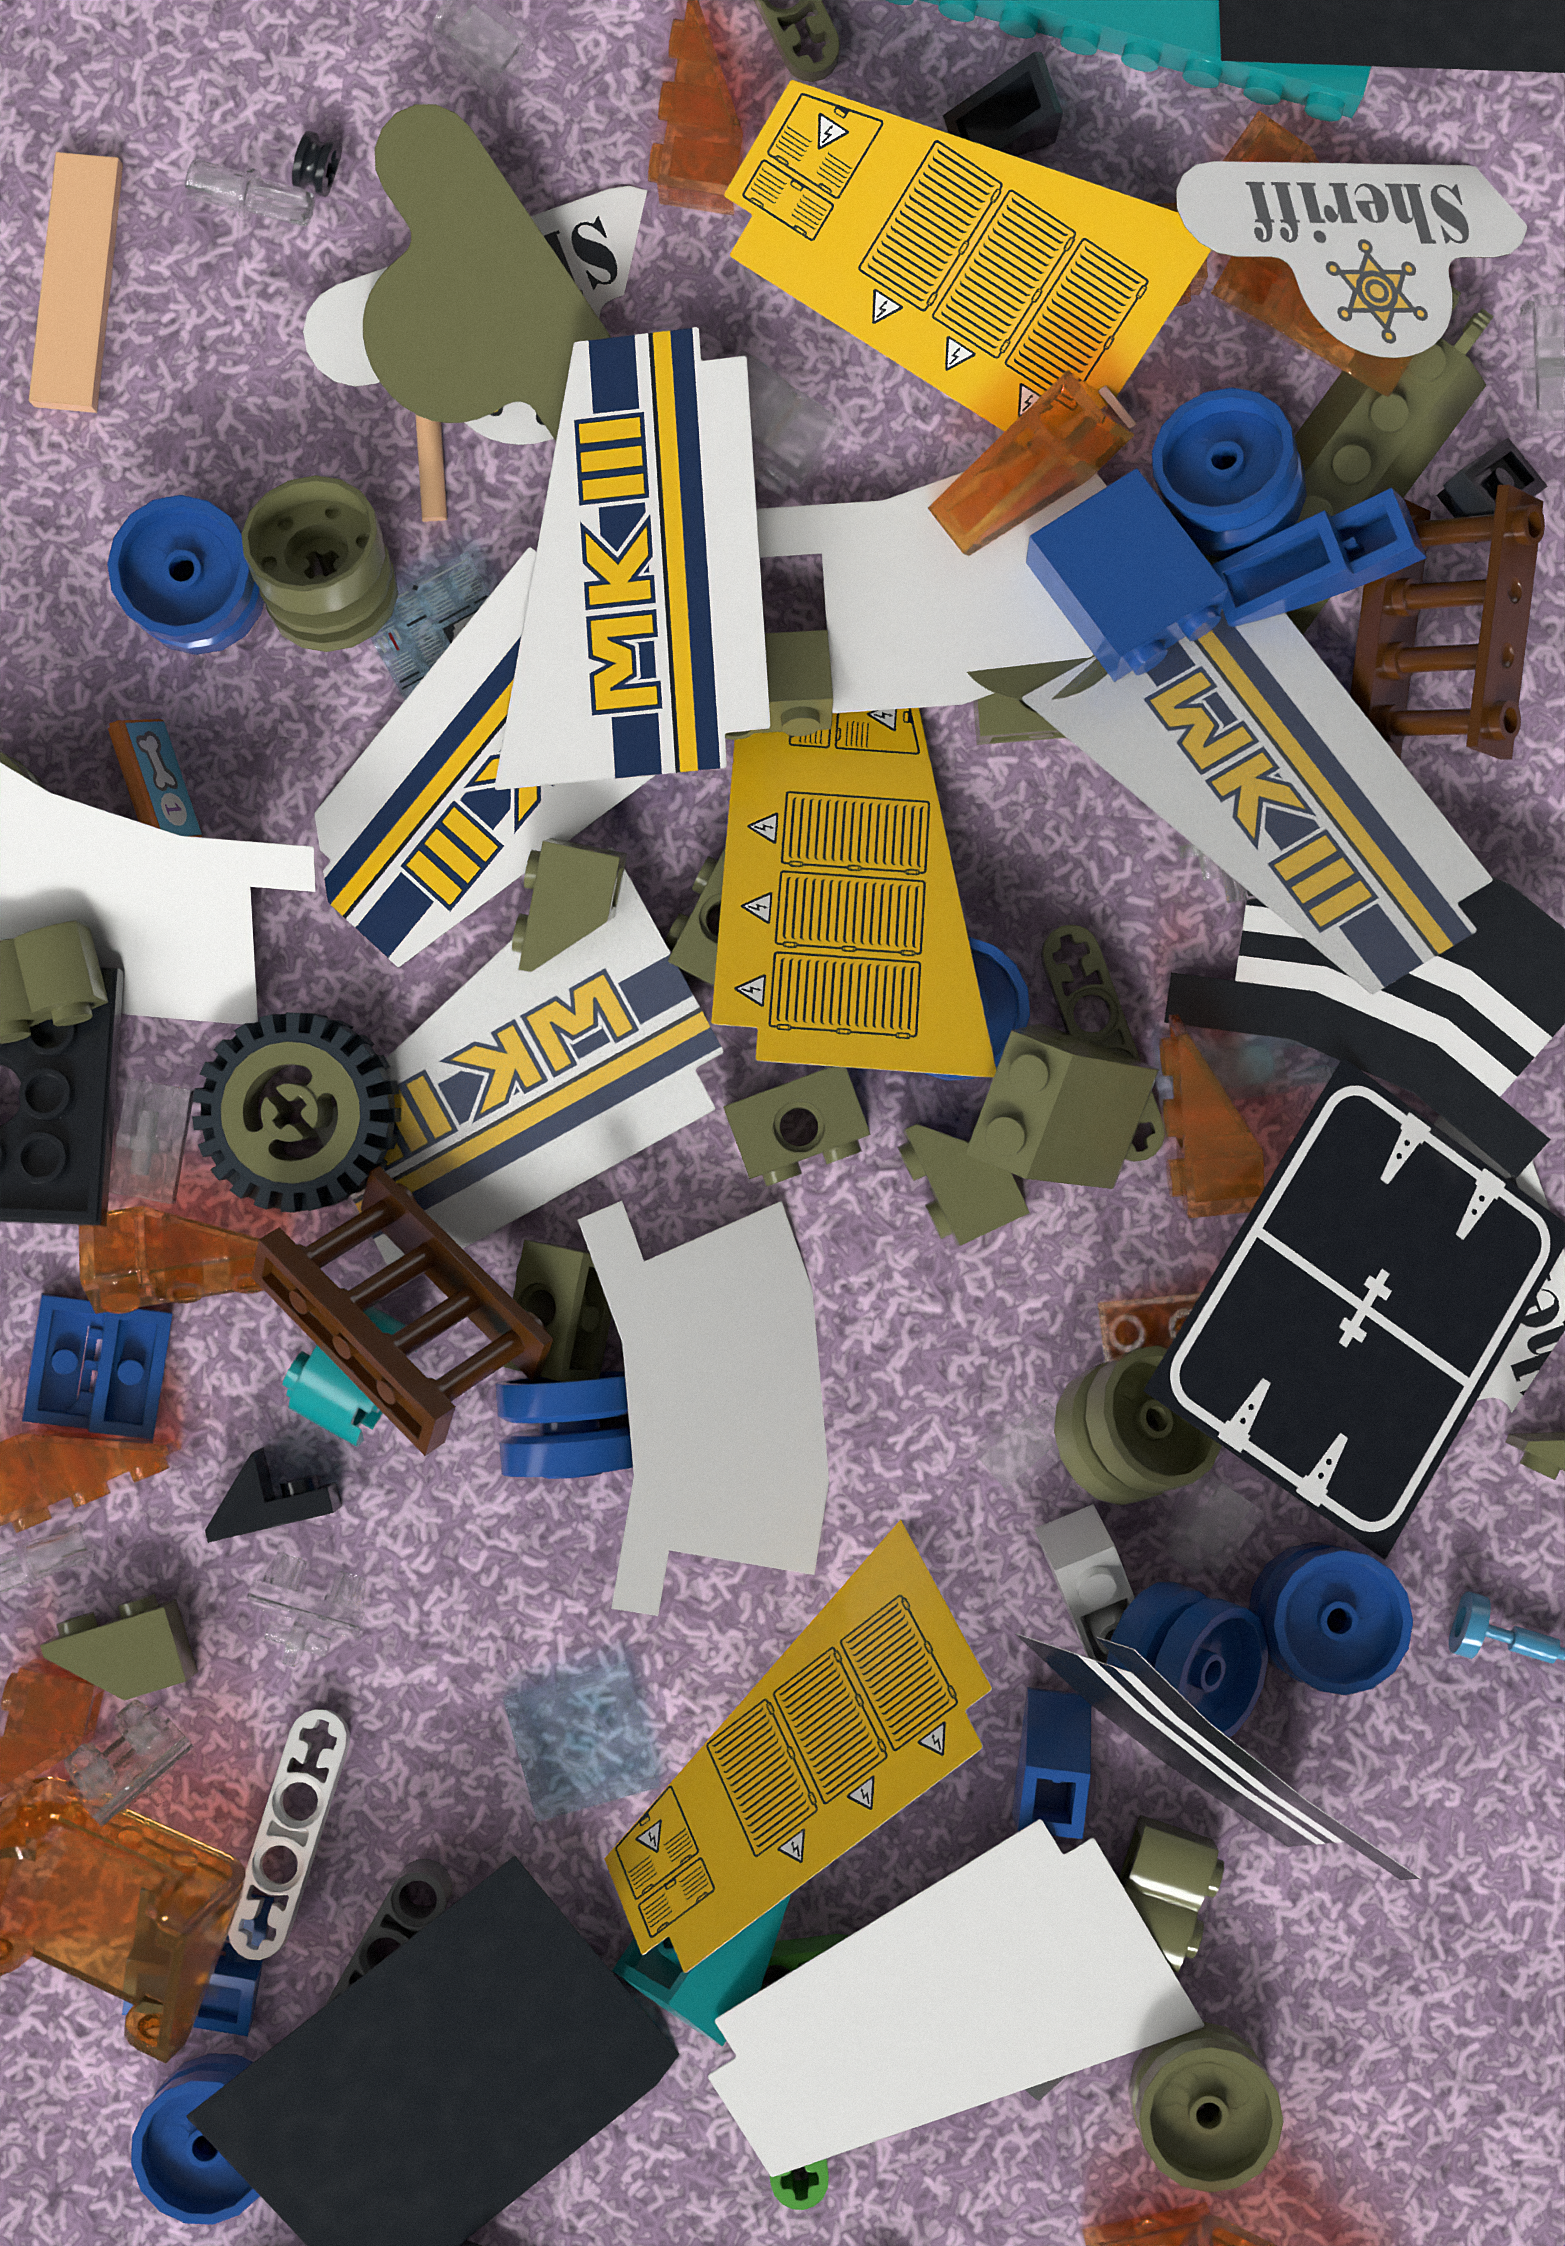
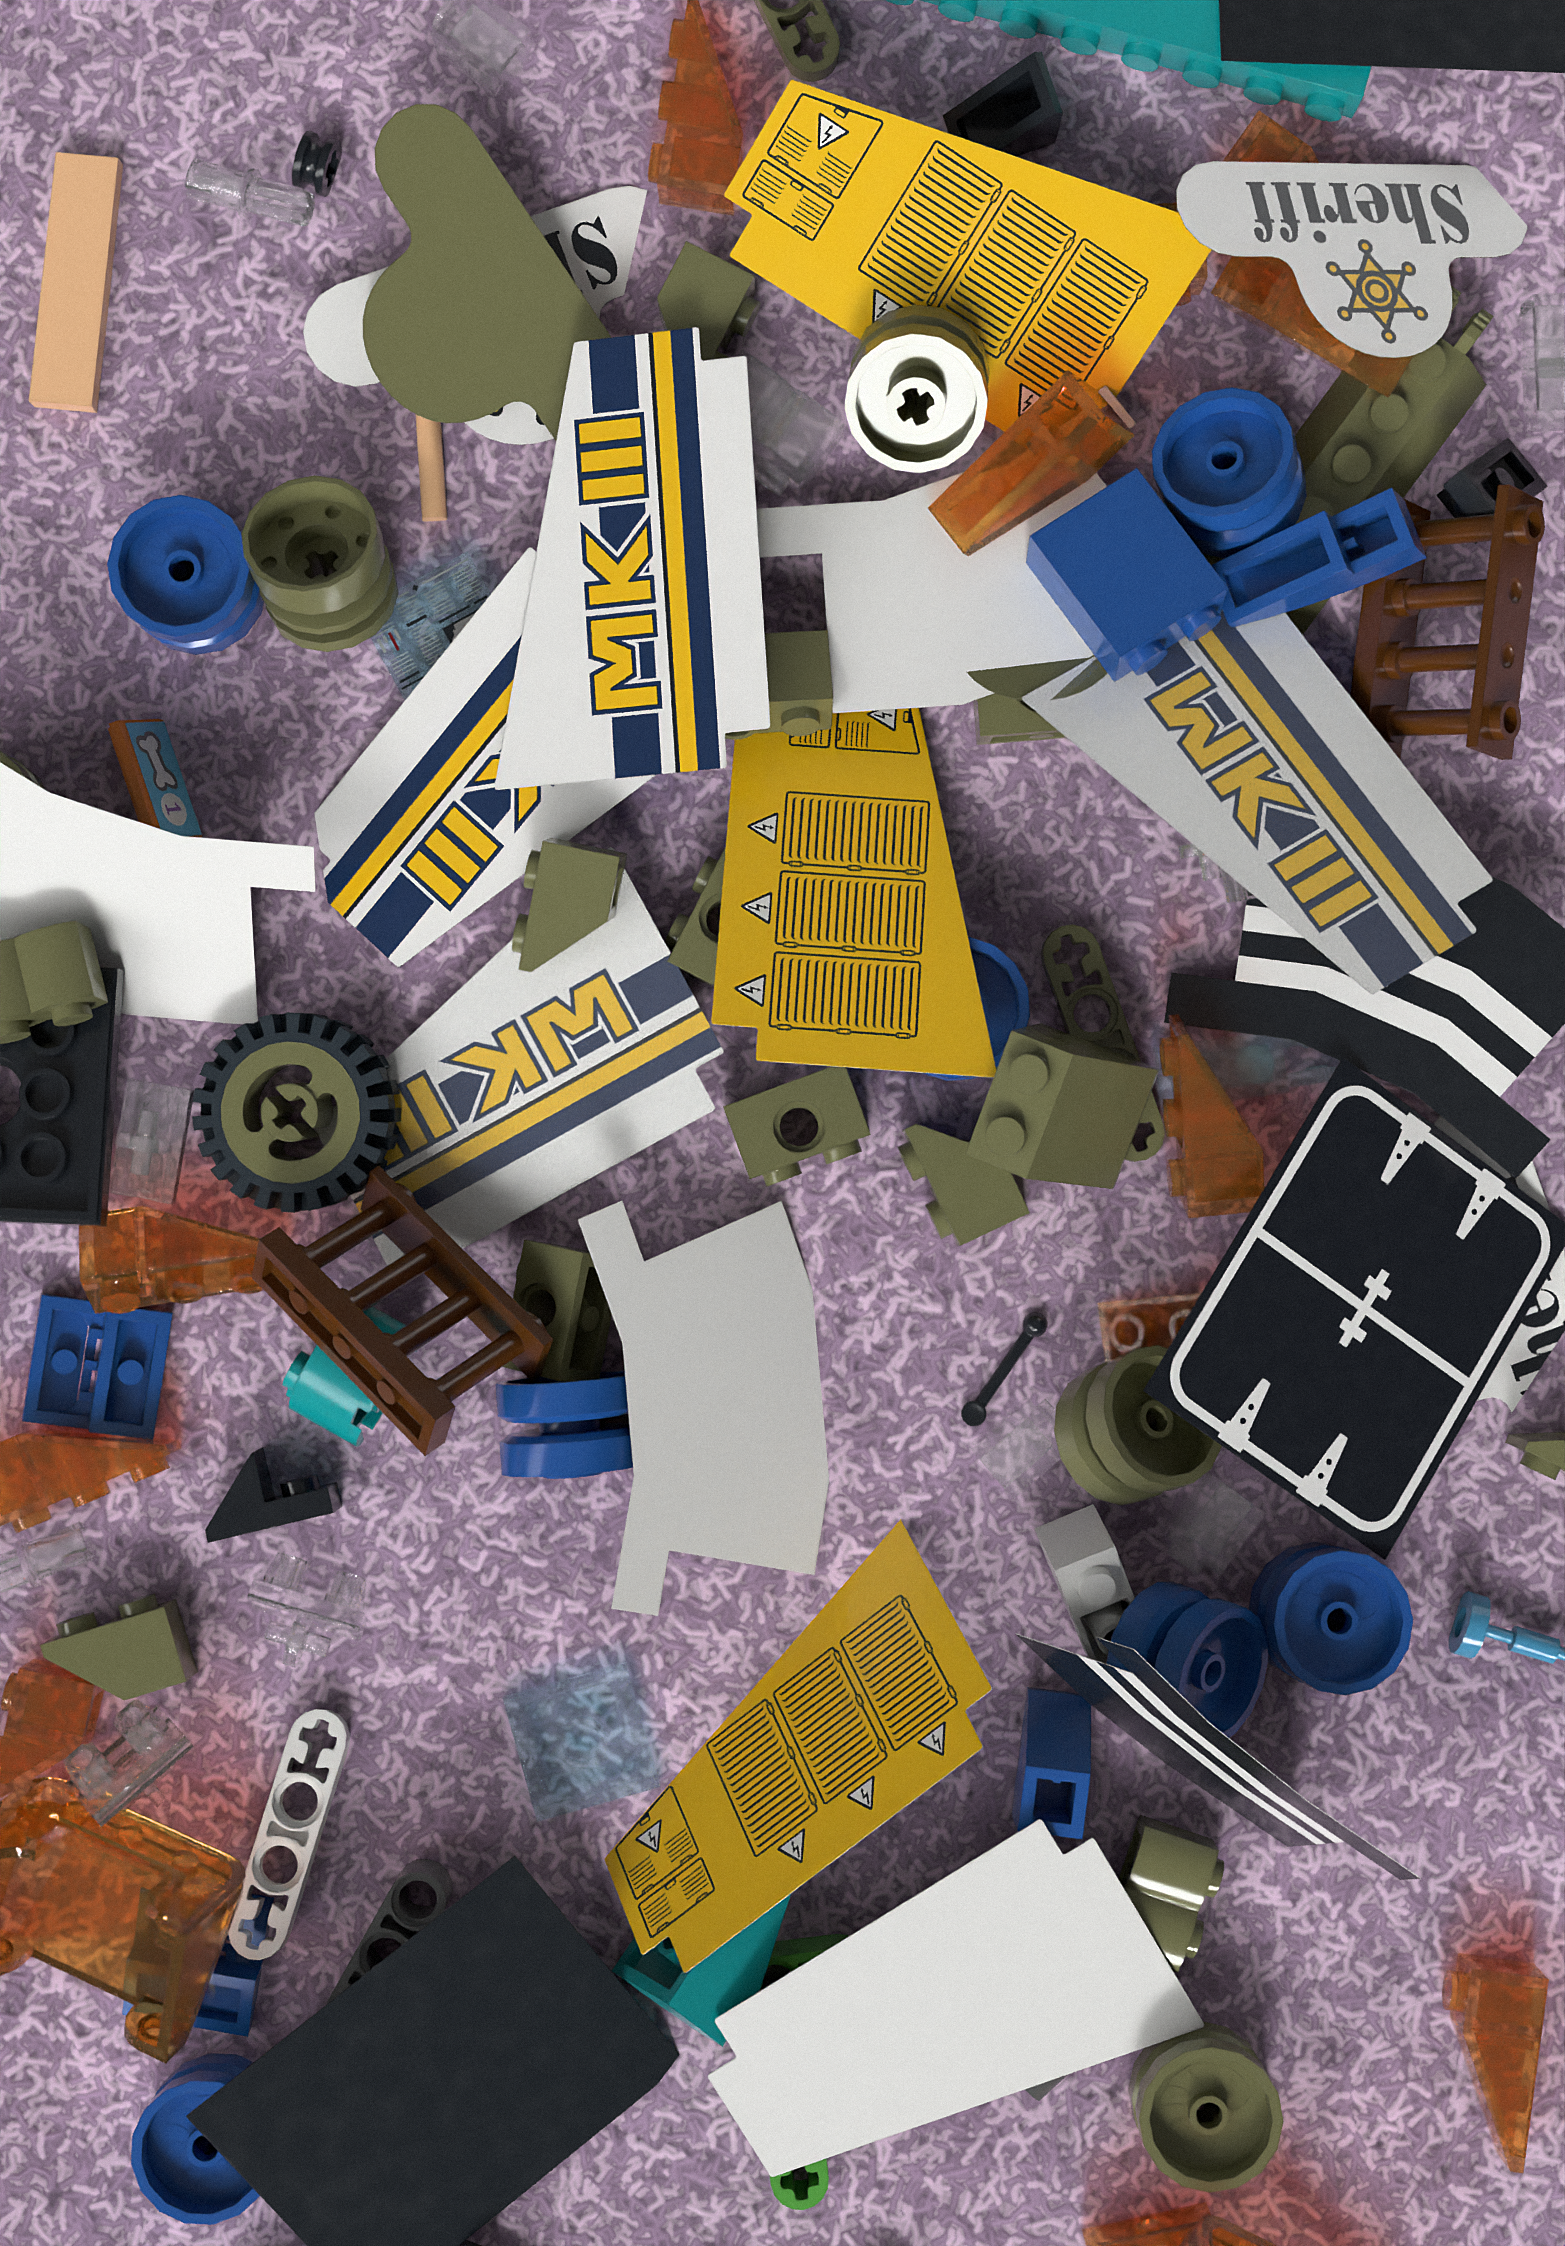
(709, 296): none -> olive slope
(948, 410): none -> wheel
(974, 1412): none -> black hinge
(1499, 2026): none -> clear orange slope

